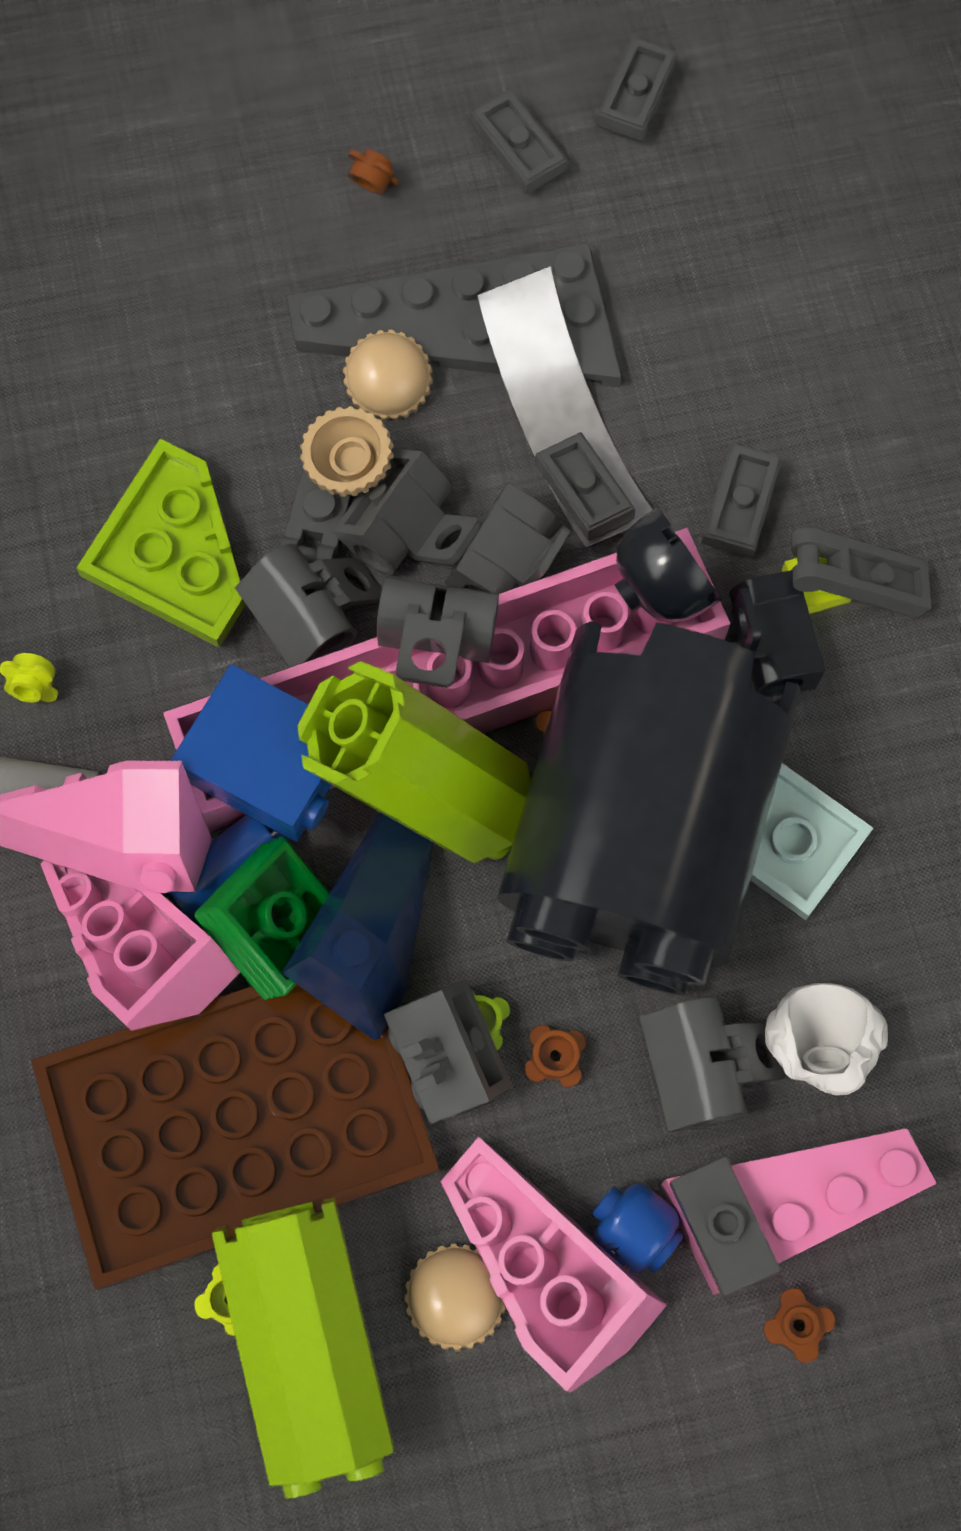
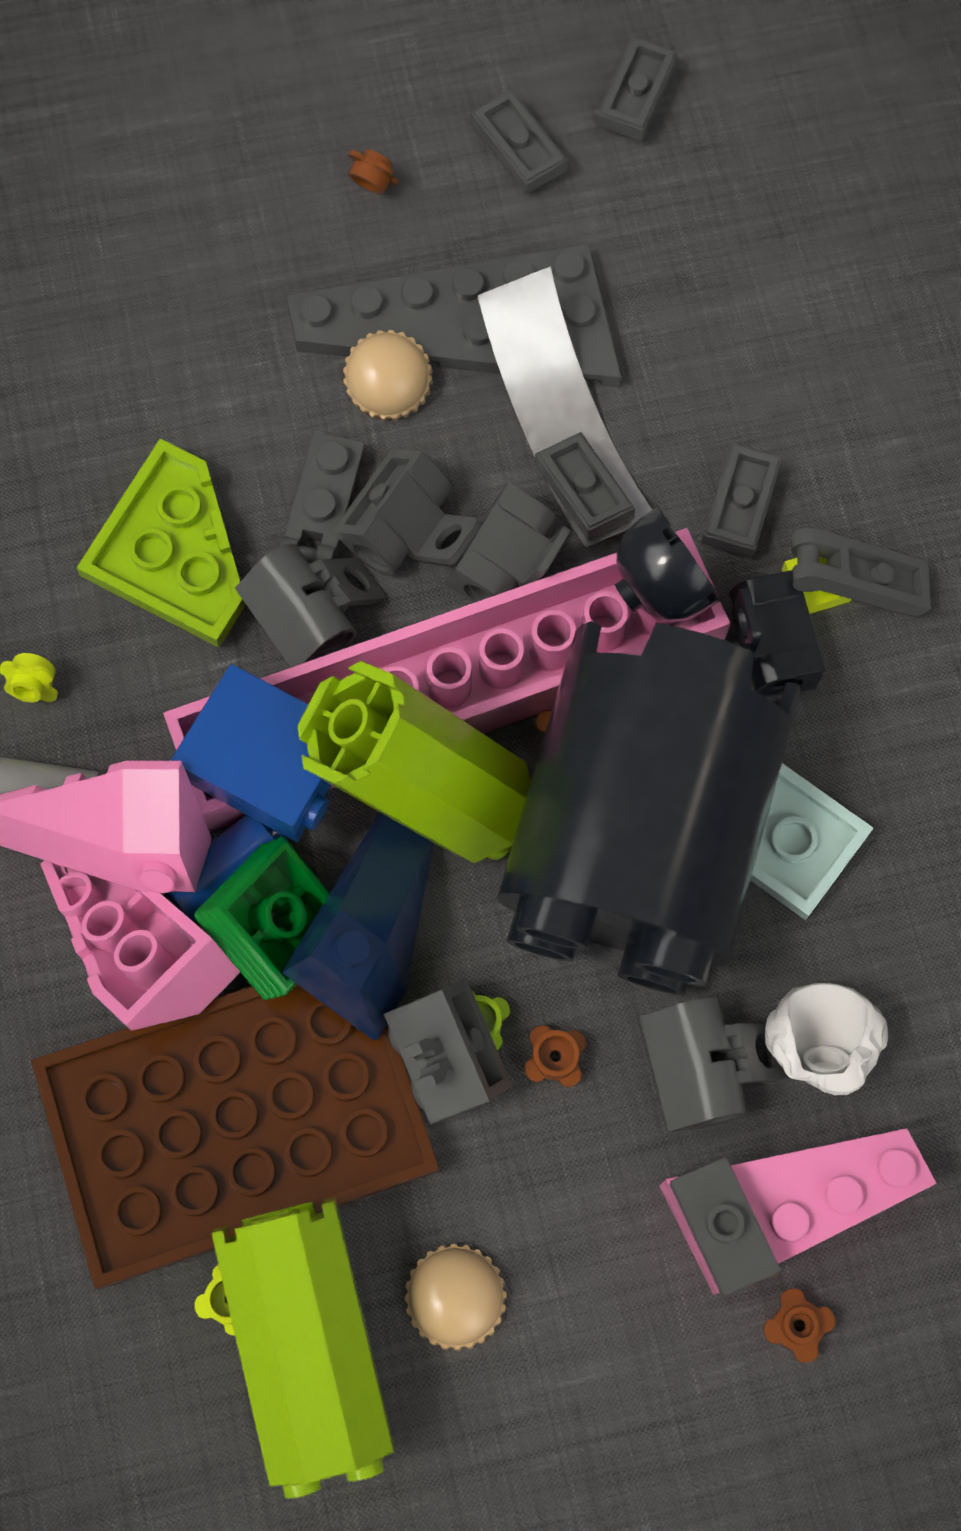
(346, 451): tan hat -> none
(435, 621): dark grey piece -> none
(562, 1289): bright pink wedge -> none
(637, 1227): blue head -> none

